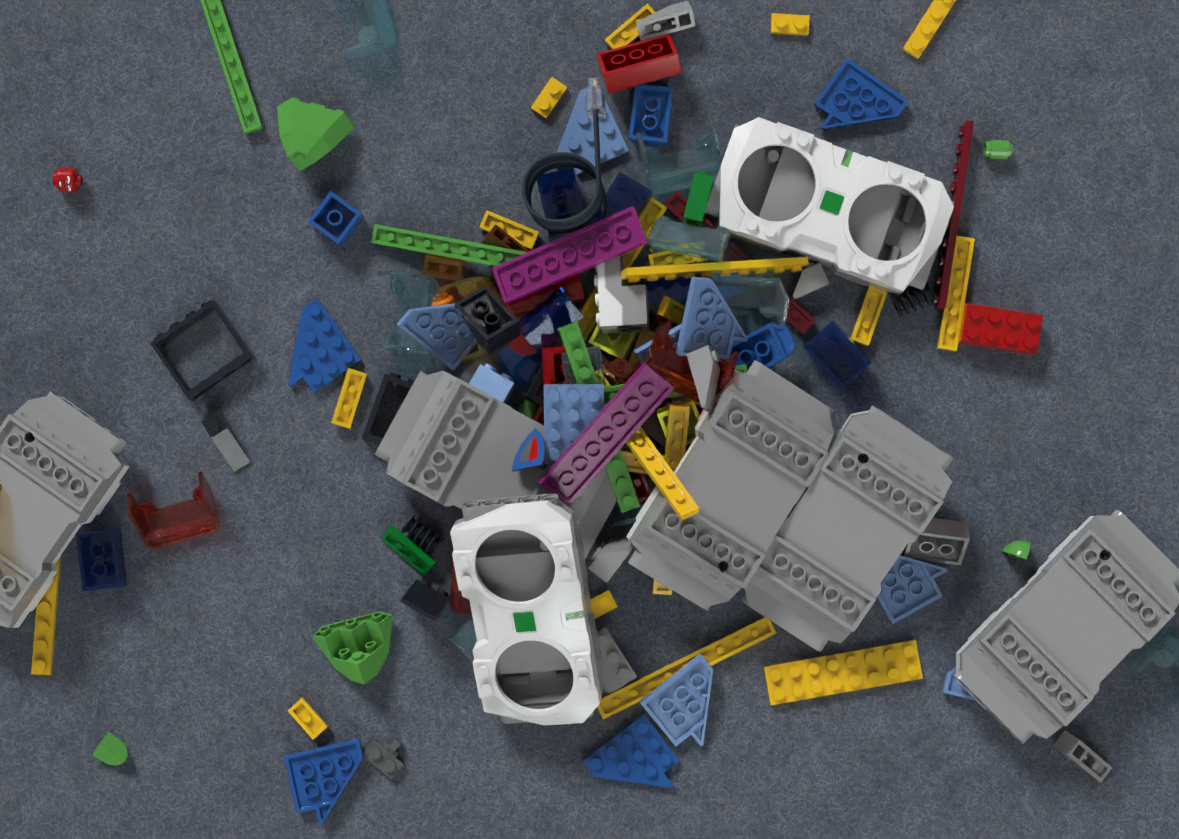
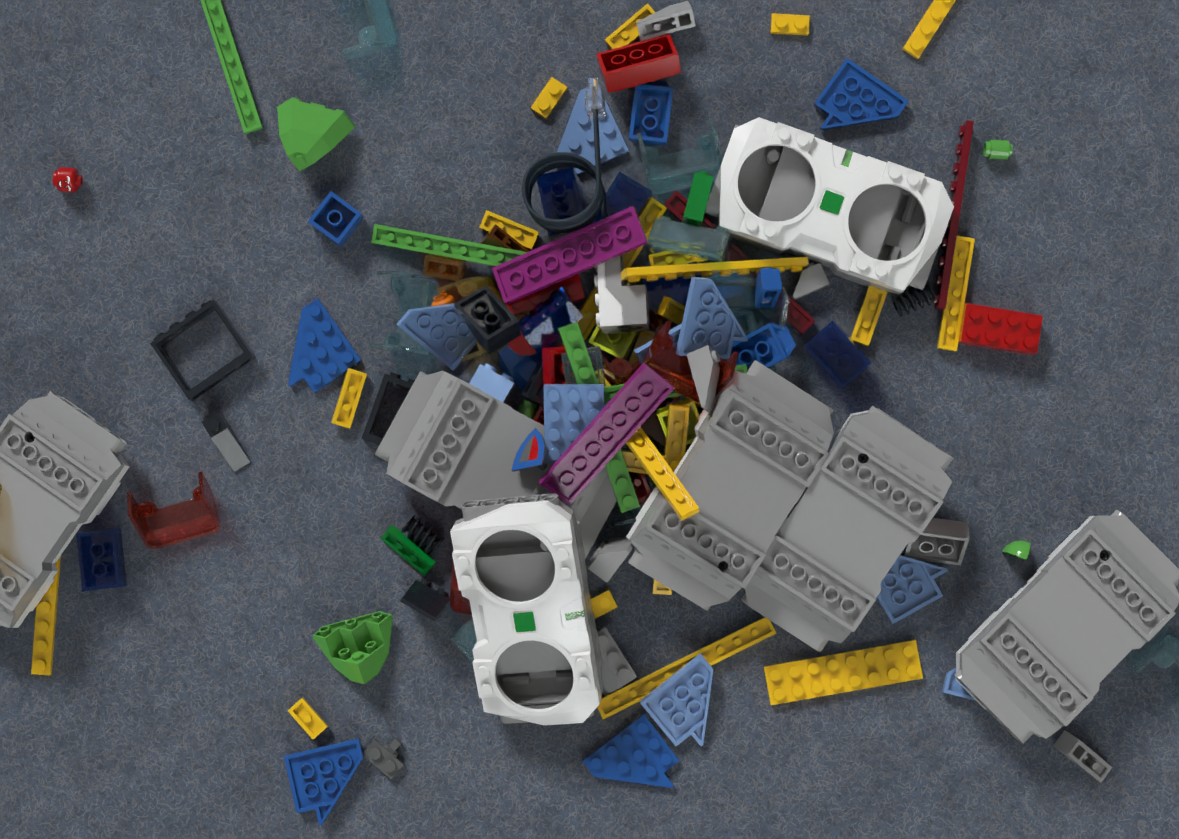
(111, 750): bright green brick -> none
(767, 288): none -> blue slope

